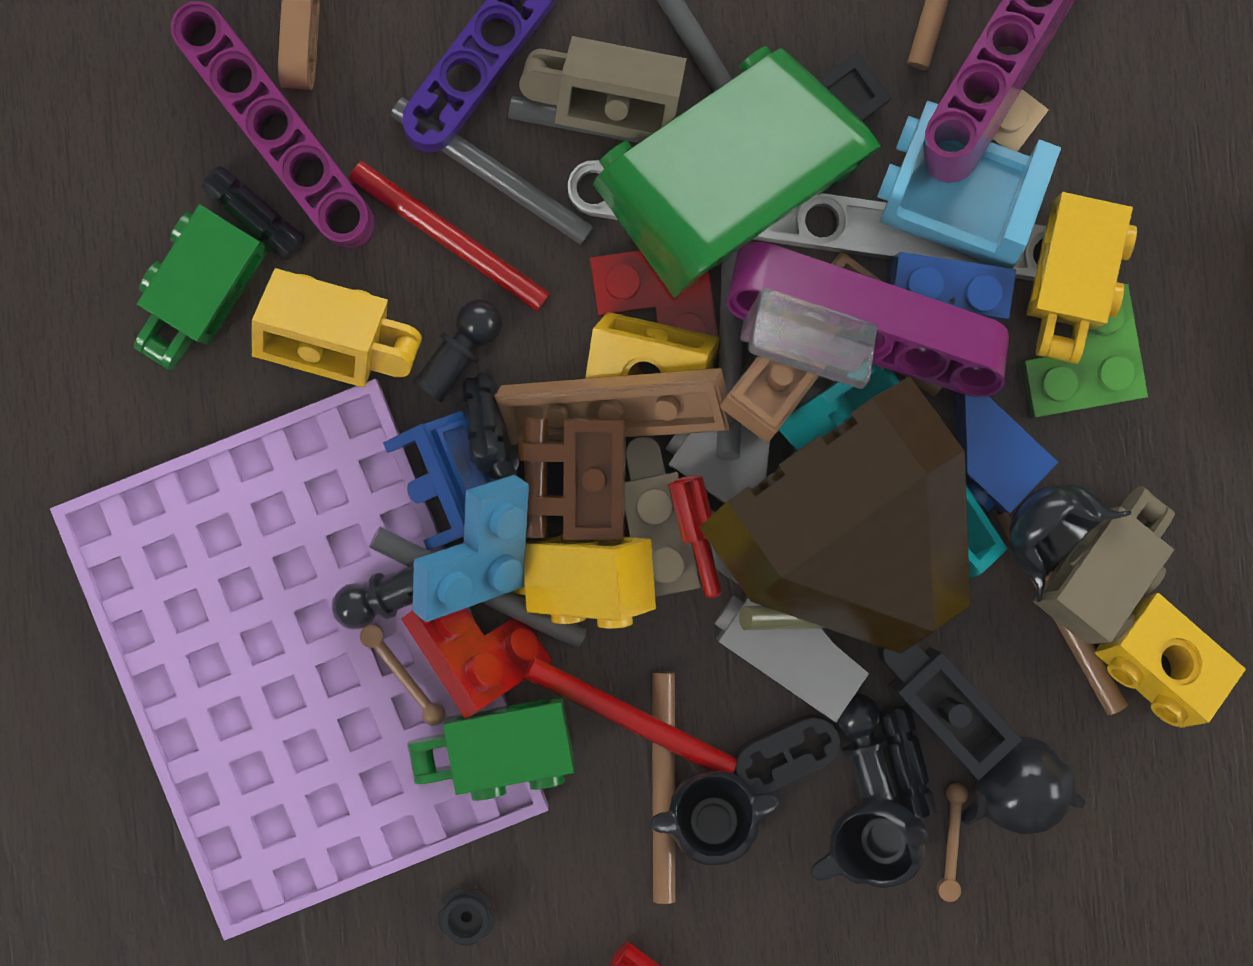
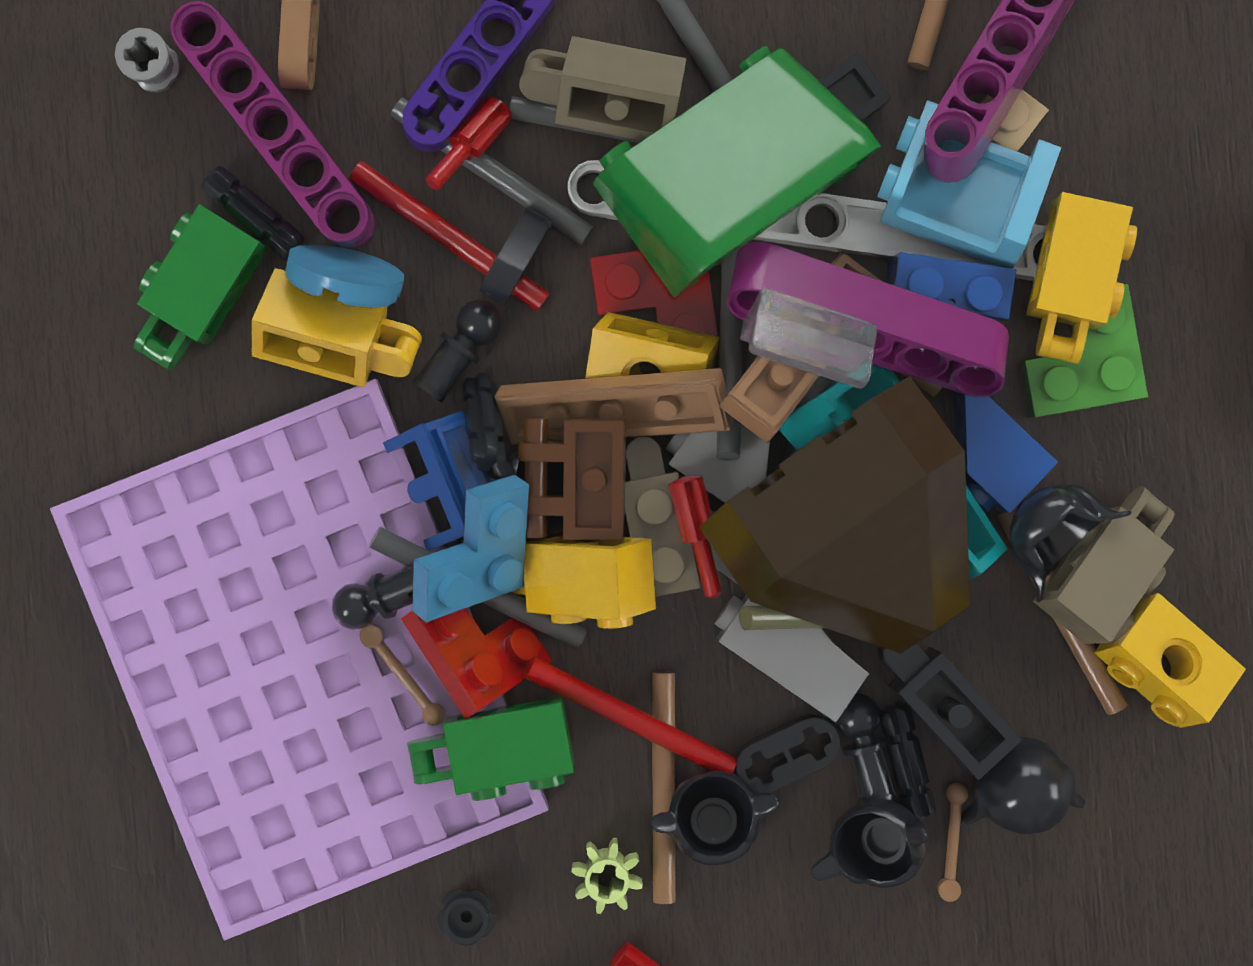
(133, 49): none -> light grey bush
(351, 273): none -> dark azure tile
(471, 139): none -> red axle
(515, 256): none -> black beam
(618, 886): none -> yellowish green gear

